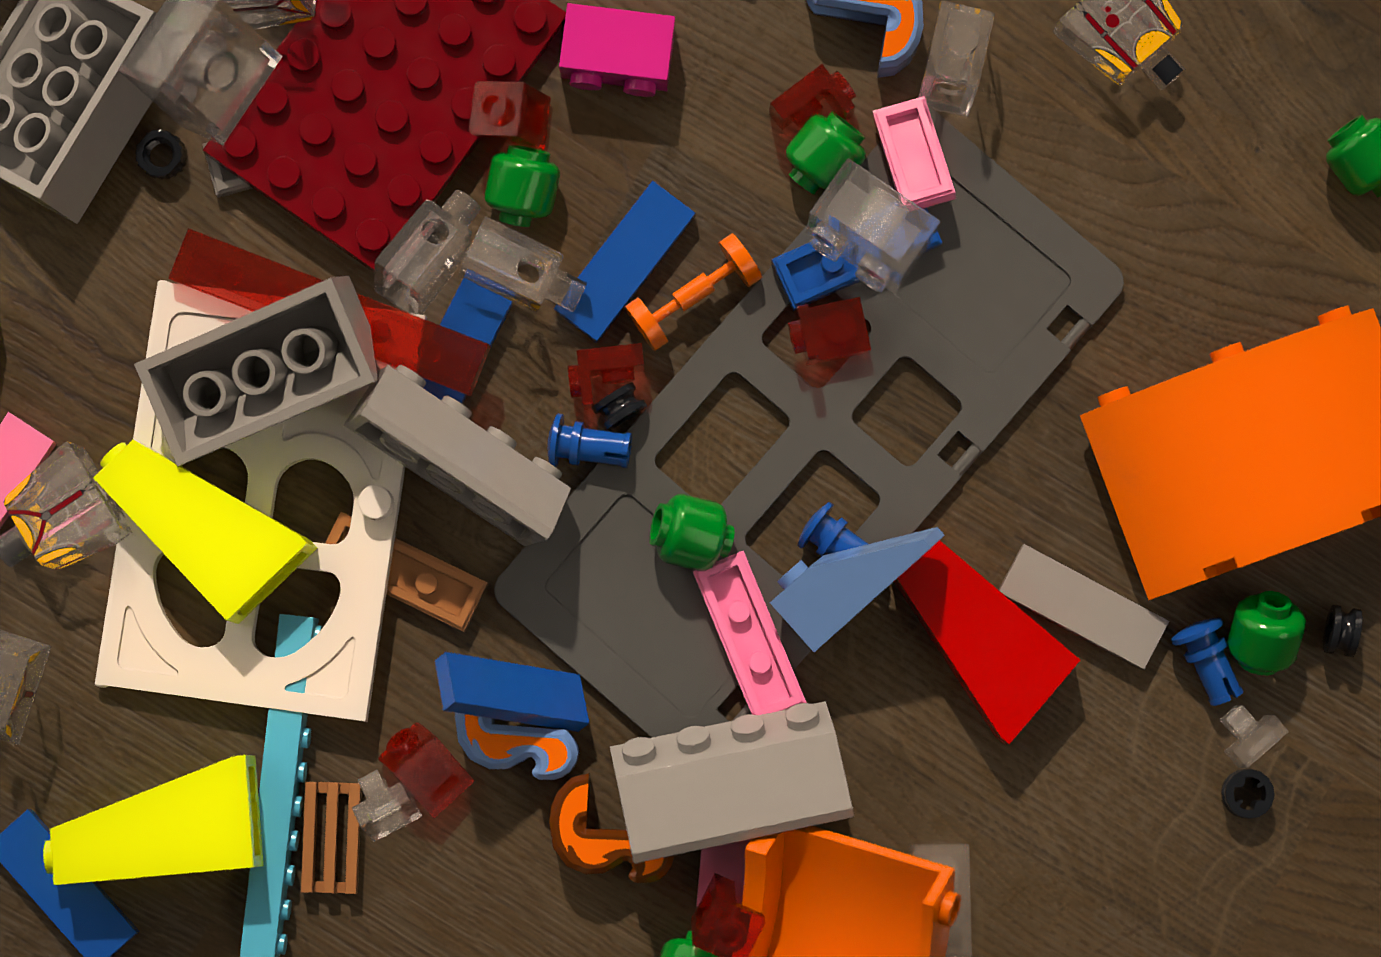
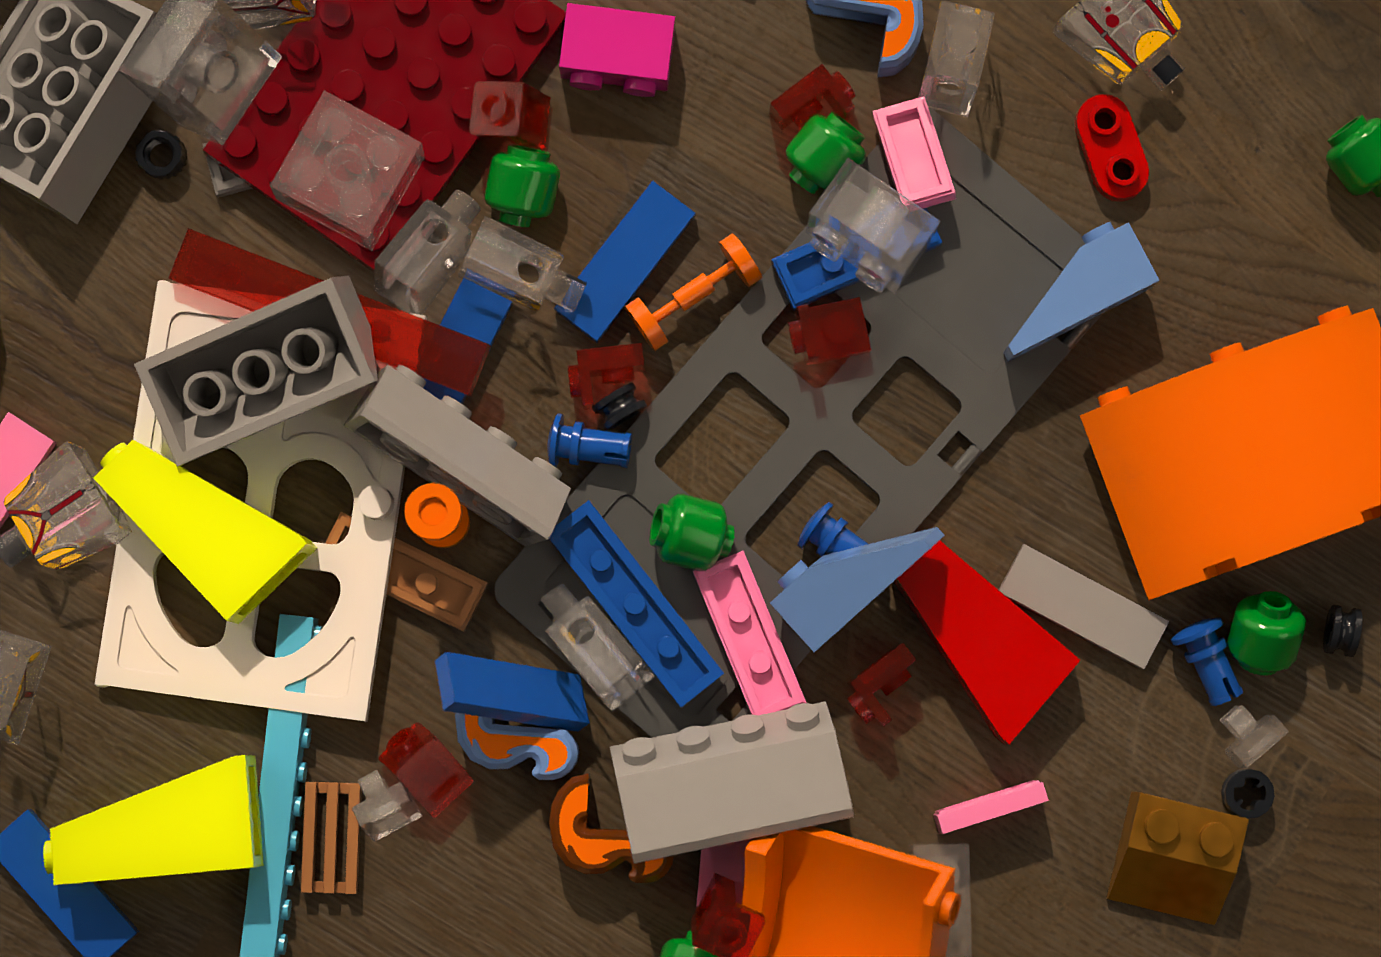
(348, 170): none -> clear brick
(437, 515): none -> orange wheel
(606, 659): none -> clear torso
(634, 604): none -> blue plate
(884, 674): none -> clear red bracket
(990, 806): none -> bright pink tile
(1096, 279): none -> medium blue slope
(1111, 146): none -> red plate
(1176, 857): none -> pearl gold slope

